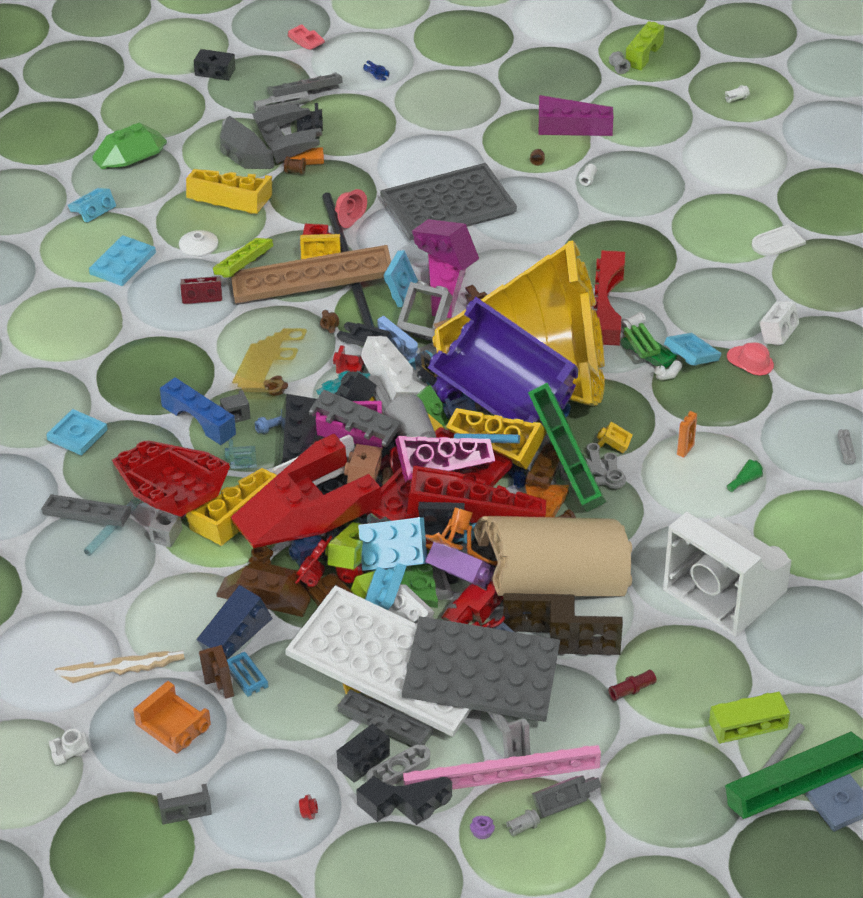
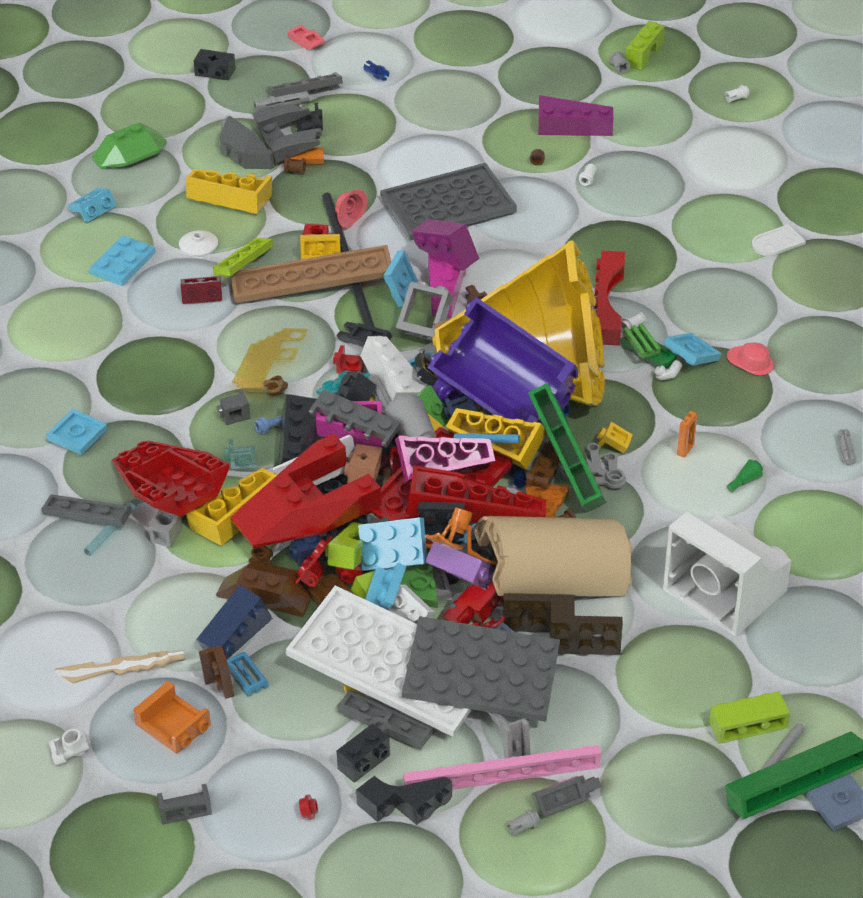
(215, 420): blue arch -> none
(329, 321): reddish brown plate -> none
(402, 341): light blue plate -> none
(403, 758): light grey beam -> none
(482, 832): medium lavender plate -> none
(632, 685): dark red pin -> none
(779, 323): white brick -> none

